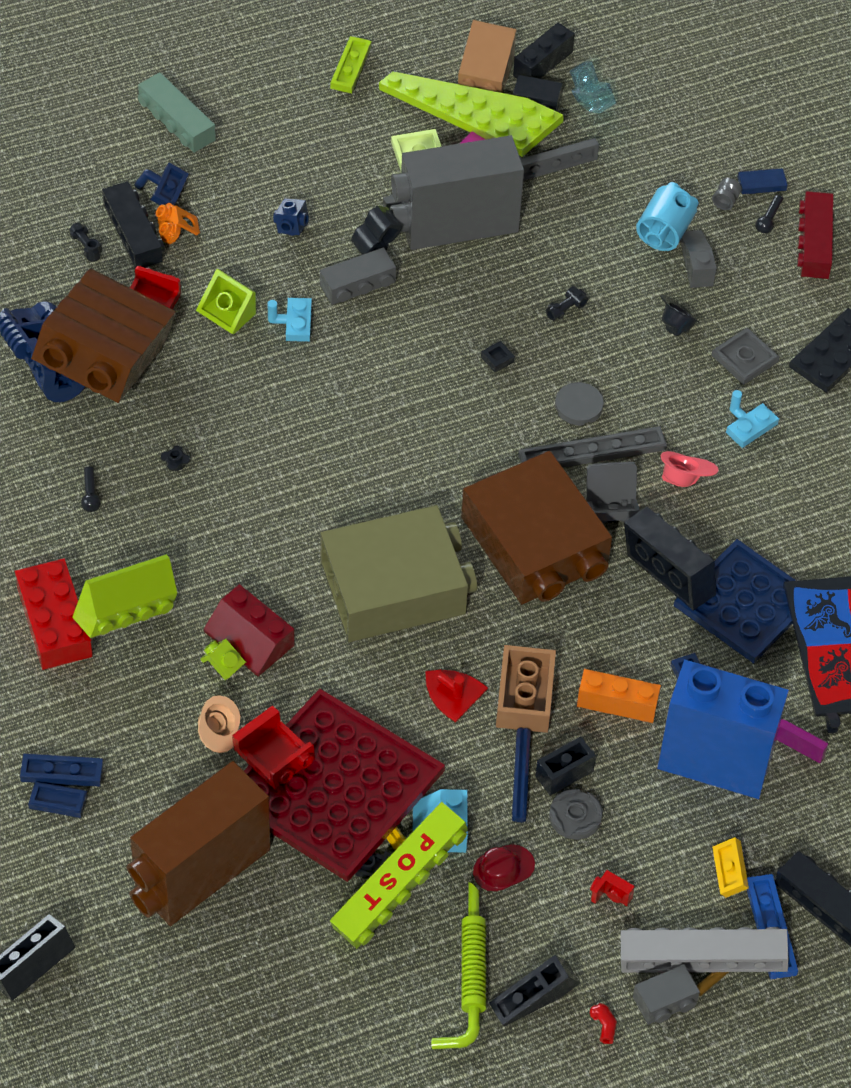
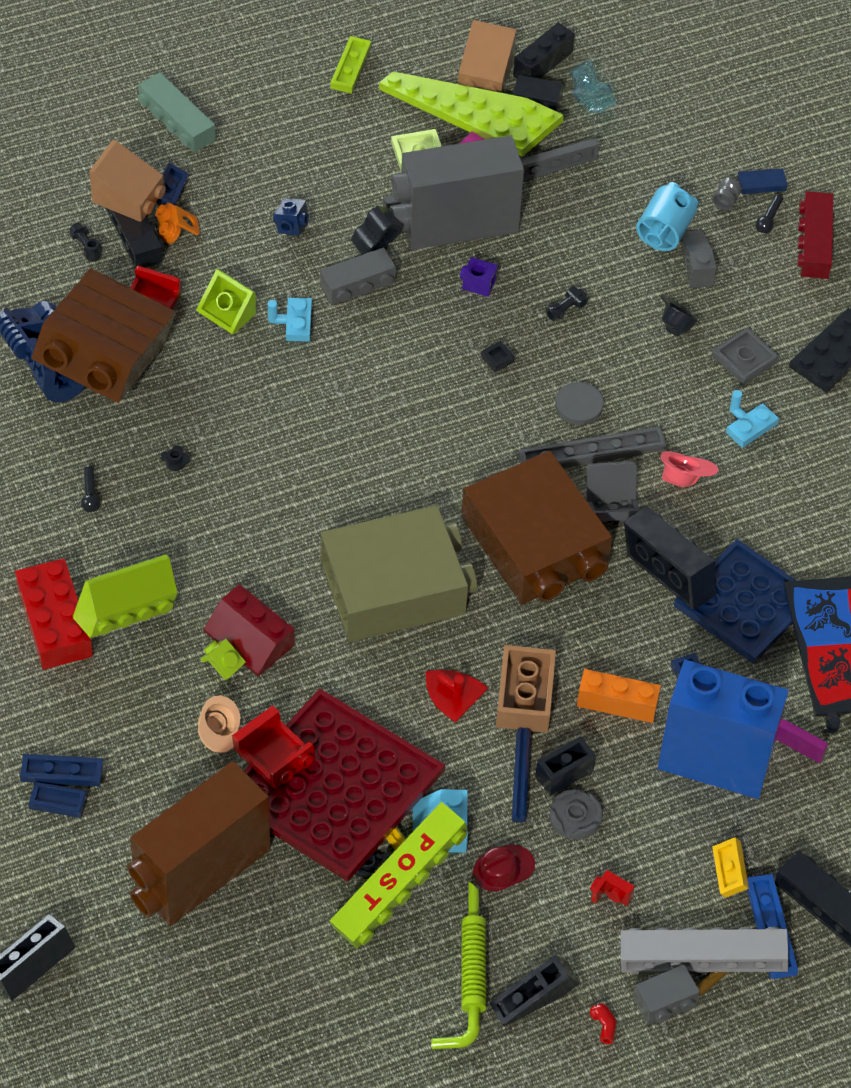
(125, 182): none -> medium nougat slope
(479, 276): none -> dark purple brick

